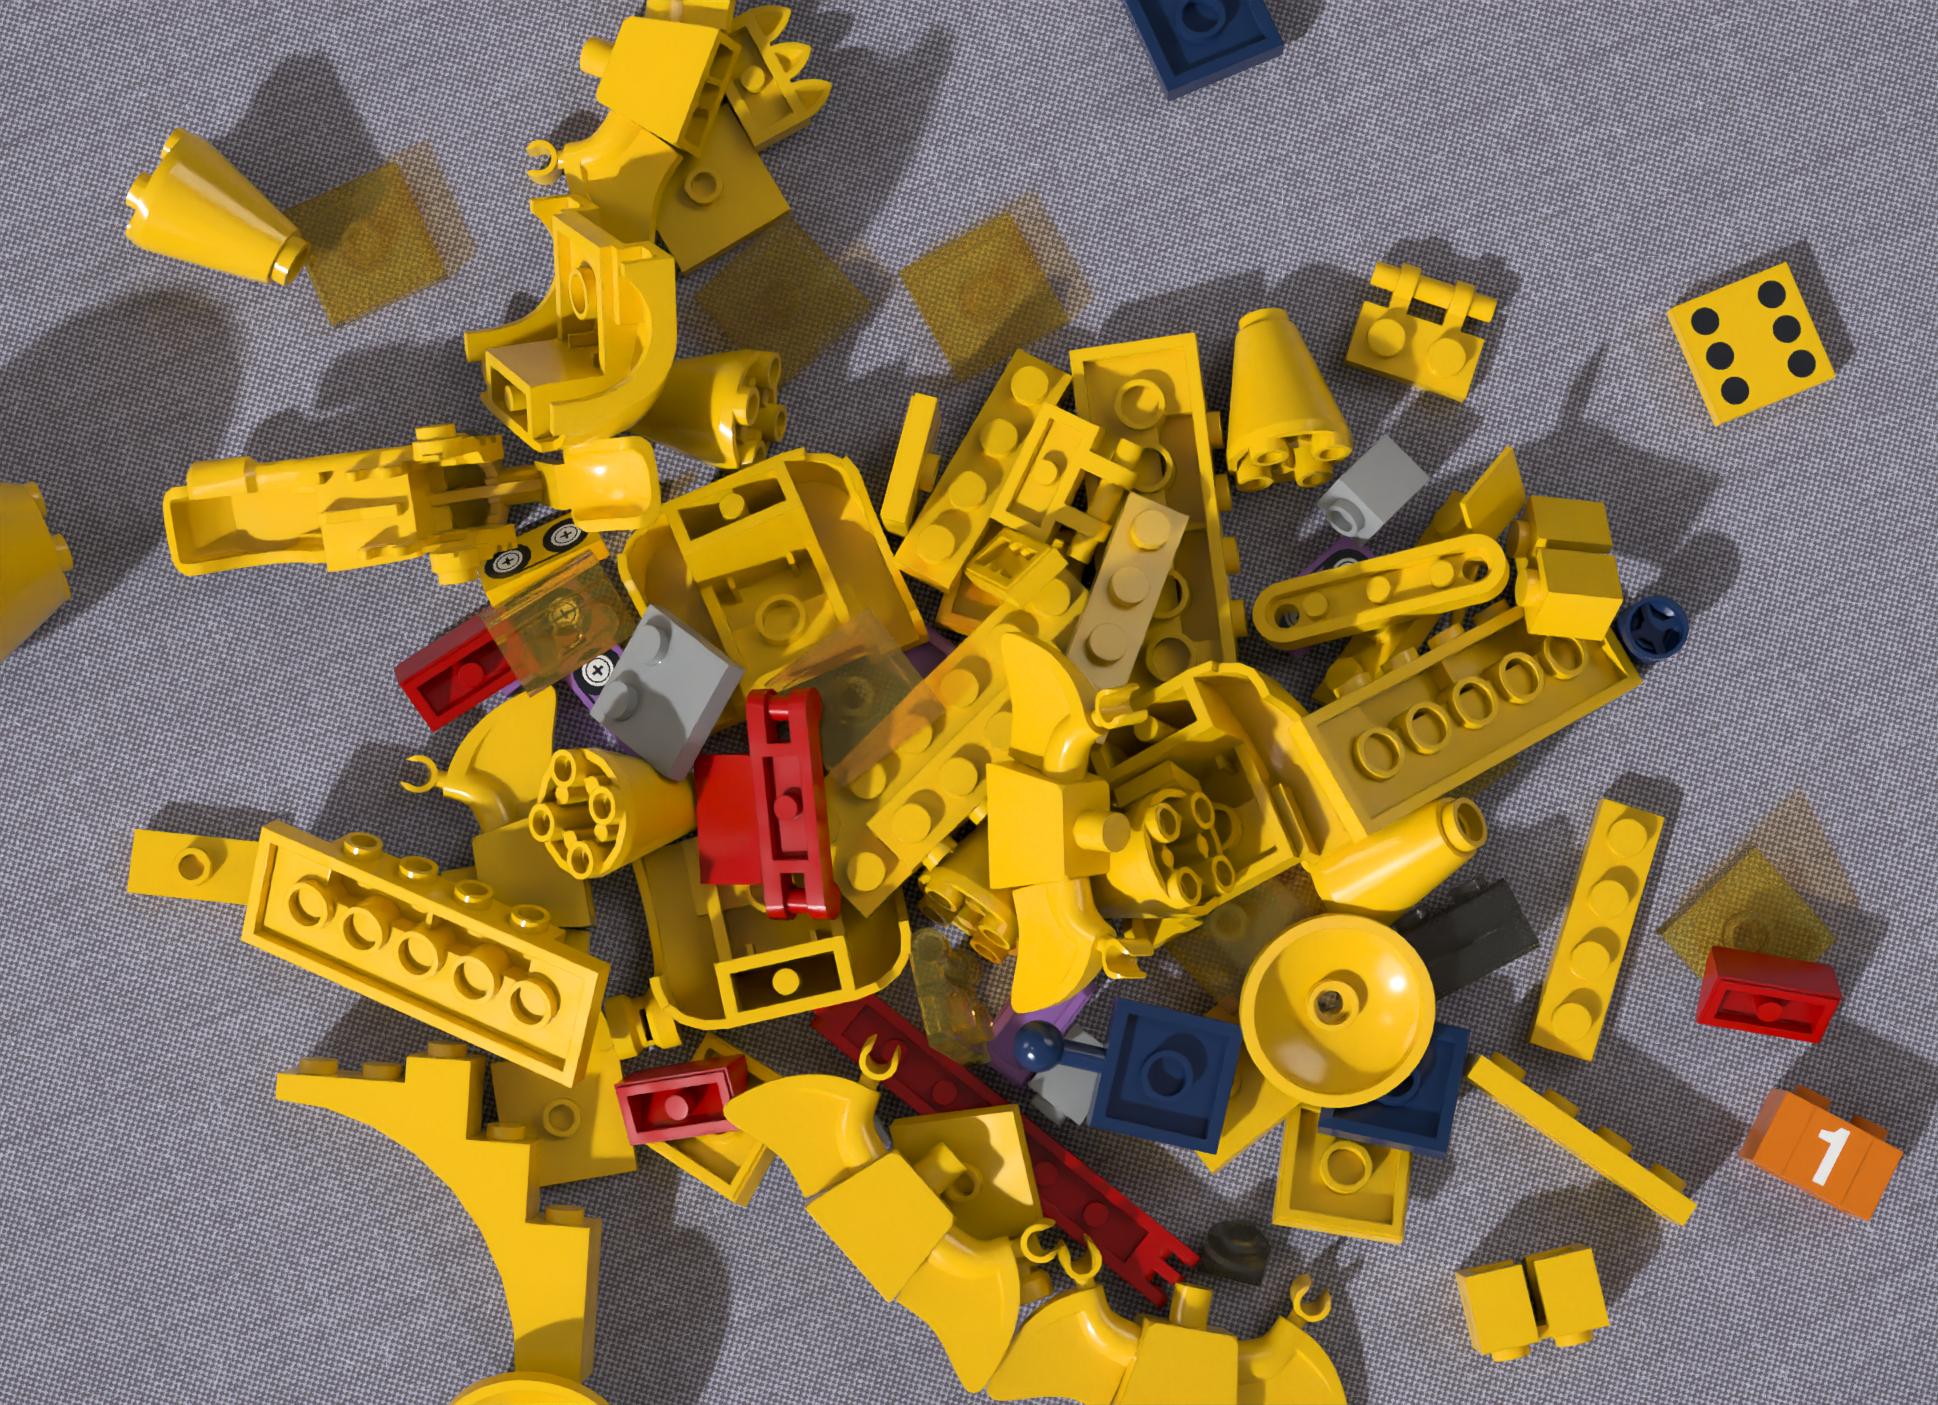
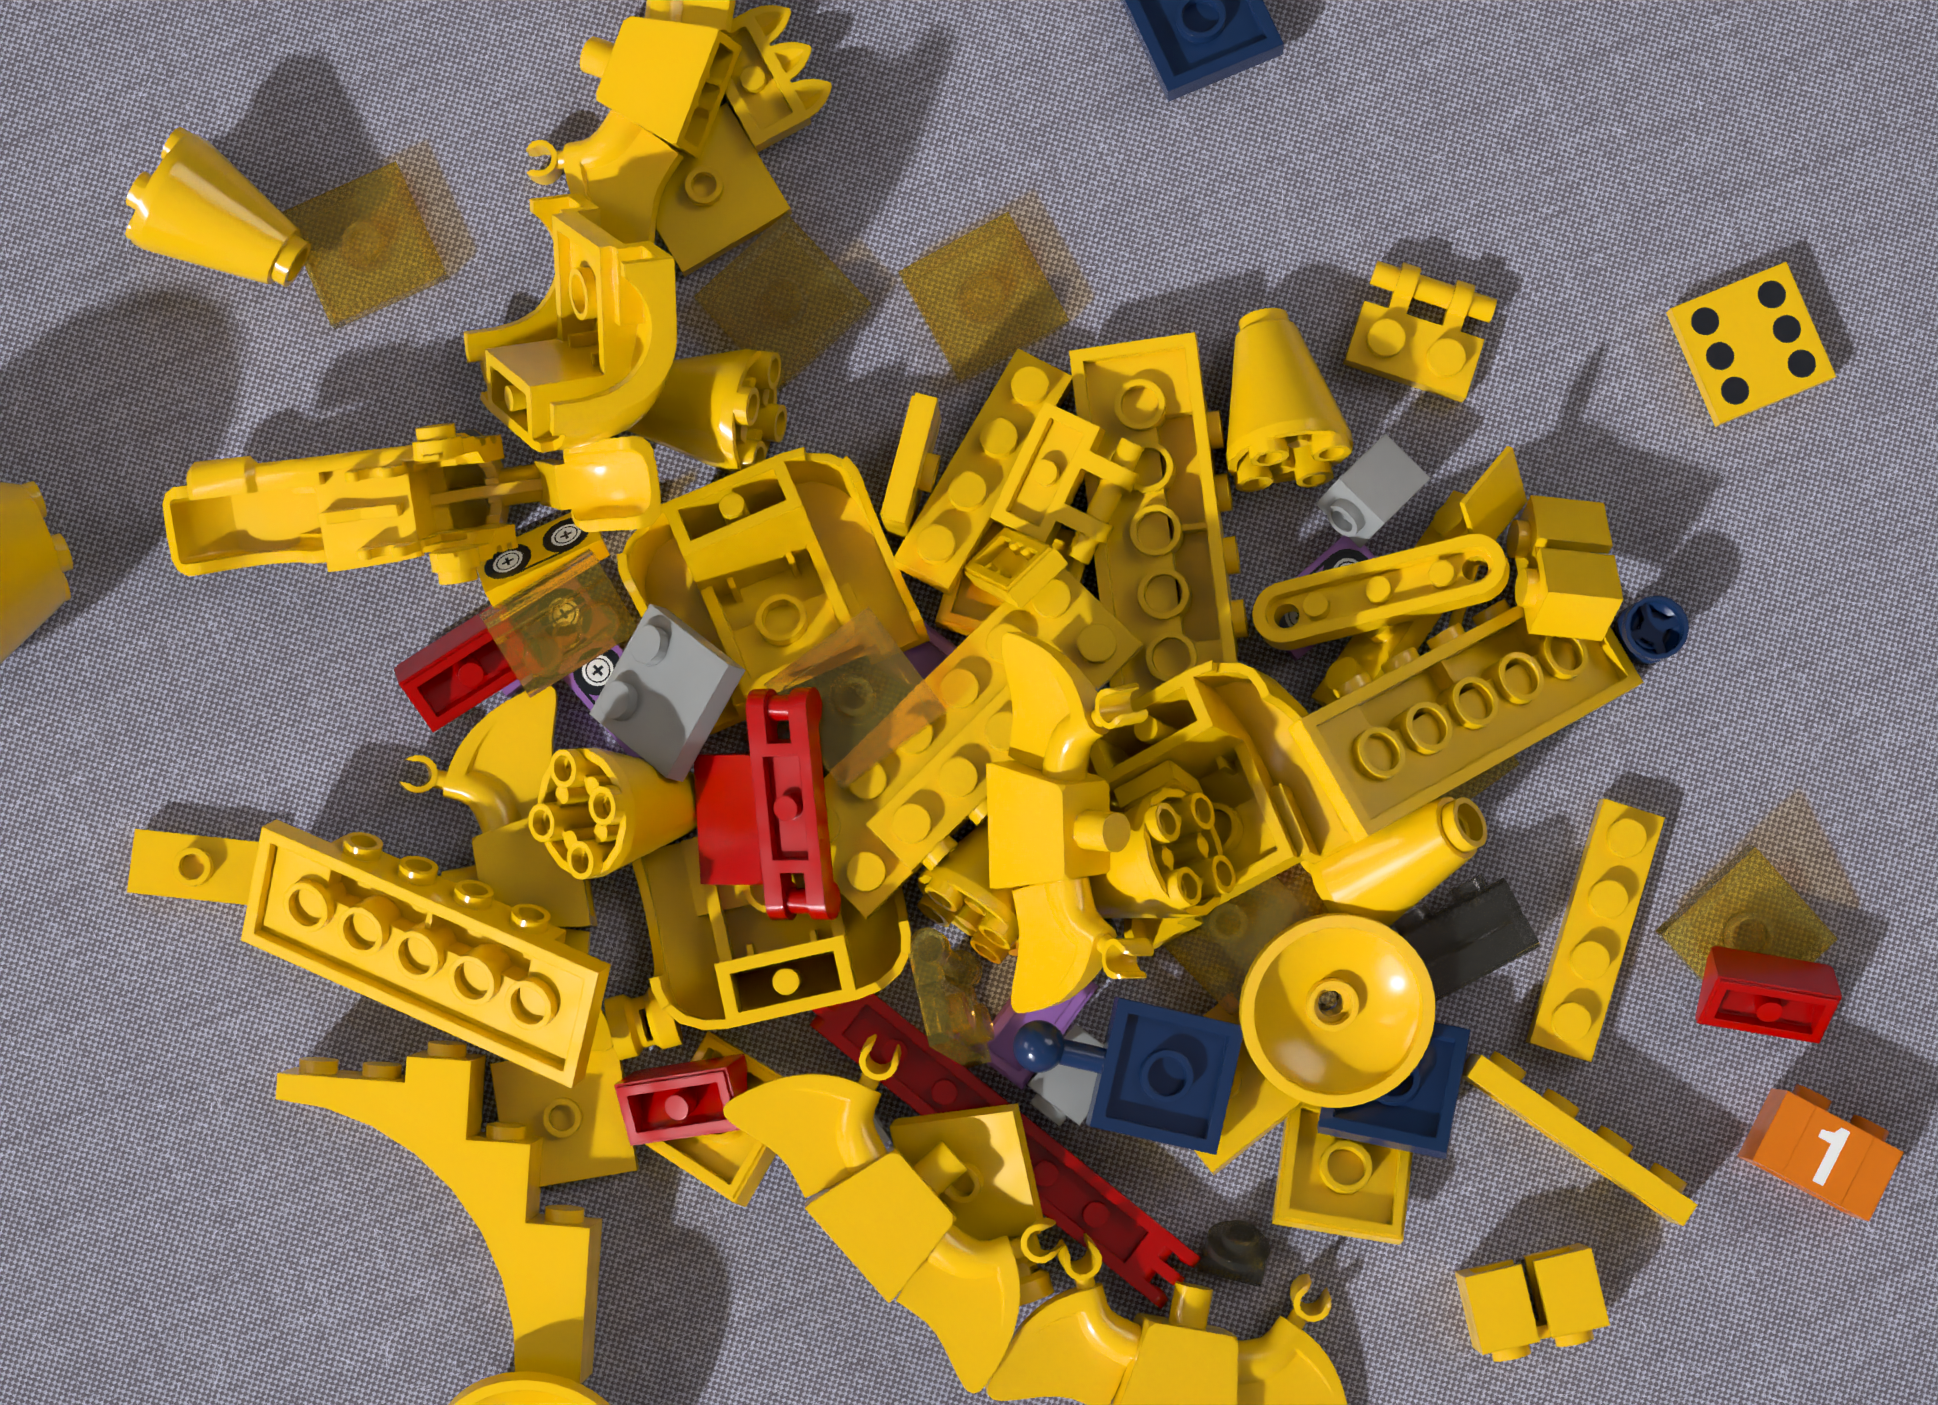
(1125, 592): yellow plate -> none

